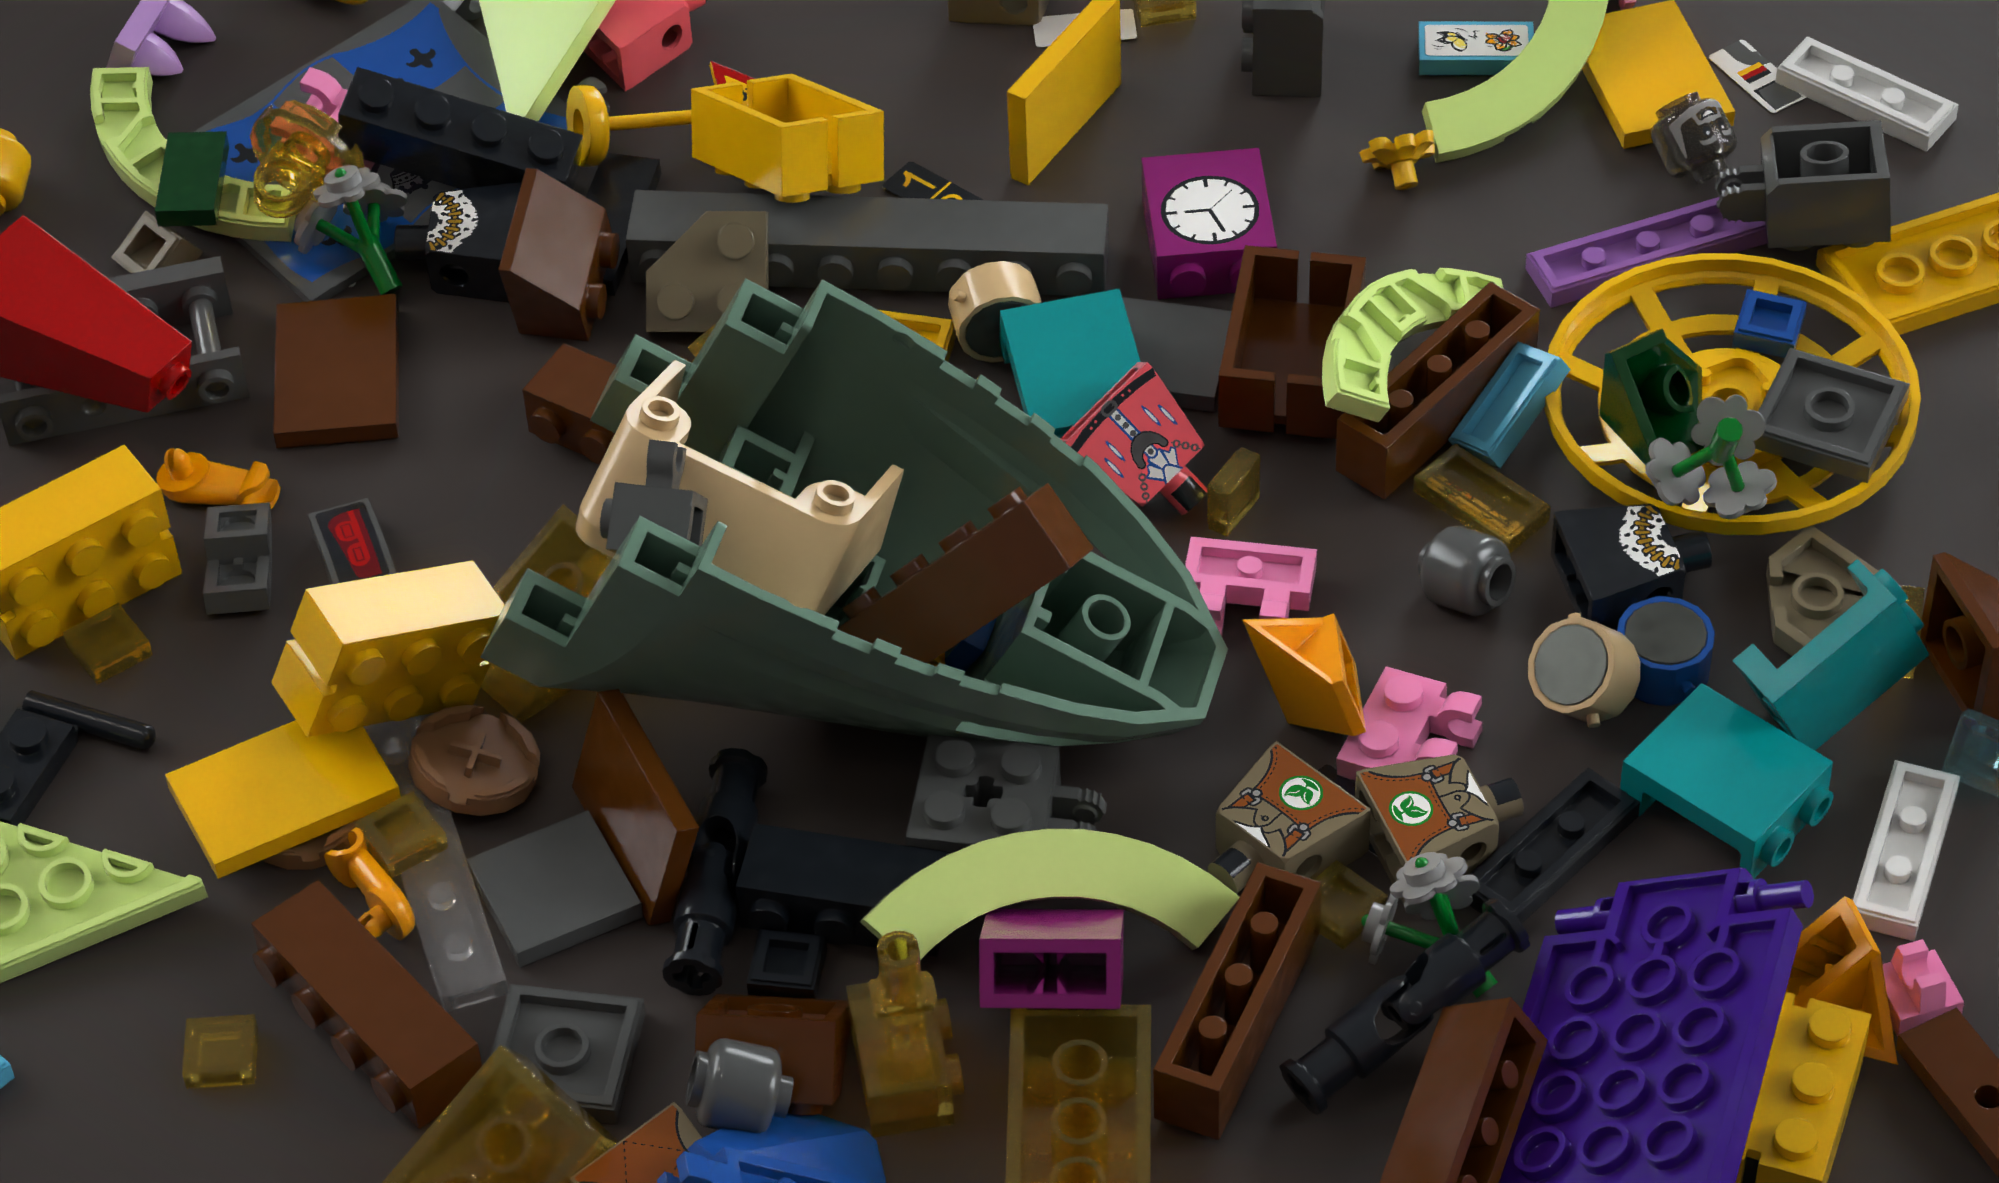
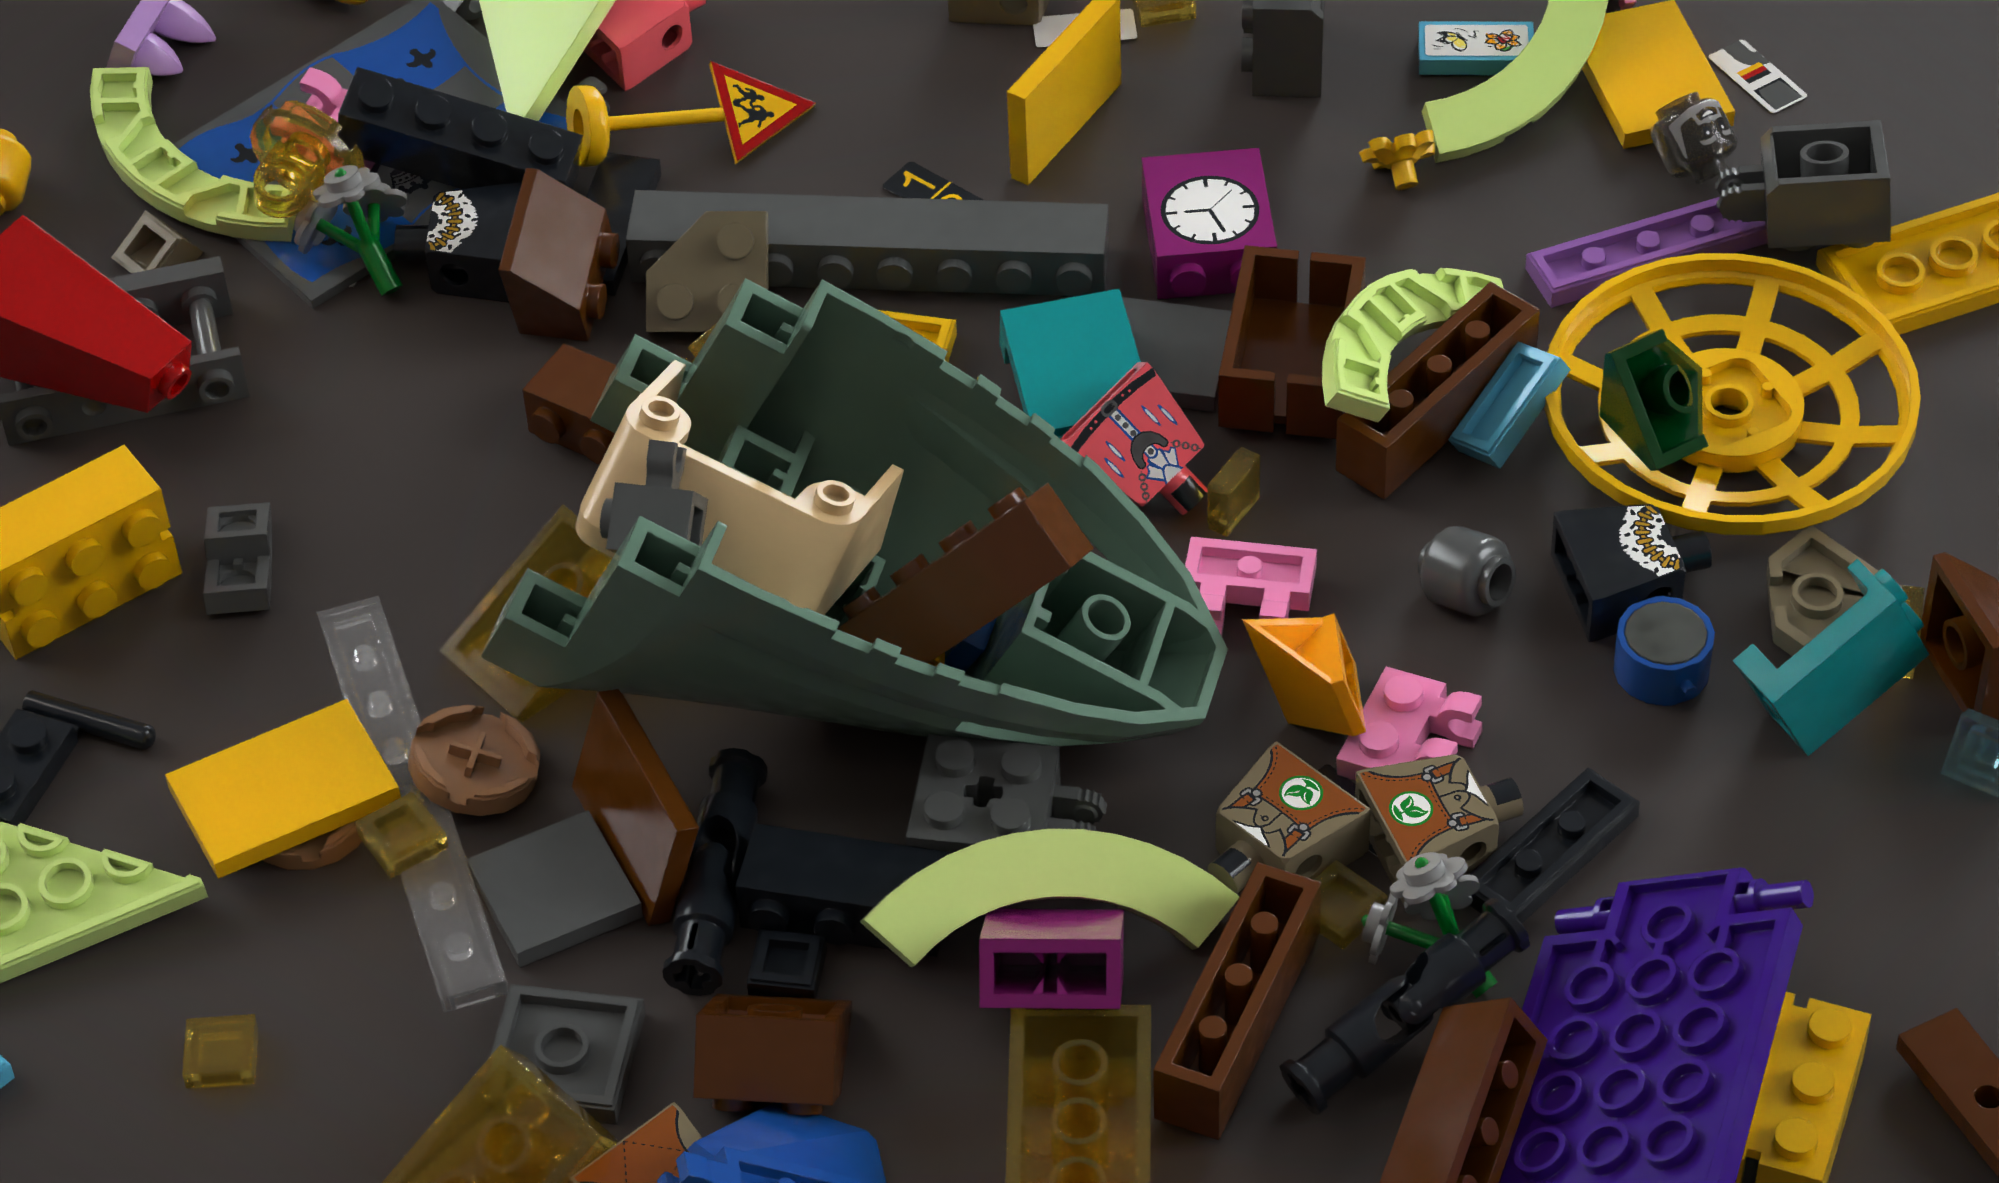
(107, 643): clear yellow tile -> none
(192, 179): dark green tile -> none
(195, 480): light orange piece -> none
(336, 371): reddish brown tile -> none
(351, 542): slope -> none
(365, 1003): reddish brown brick -> none
(386, 901): light orange piece -> none
(387, 648): yellow piece -> none
(738, 1086): dark grey head -> none
(788, 136): yellow piece -> none
(900, 1045): clear yellow brick -> none
(977, 304): tan piece -> none
(1481, 497): clear yellow tile -> none
(1584, 670): piece -> none
(1727, 433): light grey plant -> none
(1731, 777): teal panel -> none
(1769, 323): blue tile -> none
(1830, 414): dark grey tile -> none
(1845, 968): light orange slope -> none
(1867, 93): white tile -> none
(1905, 849): white tile -> none
(1918, 986): bright pink tile -> none

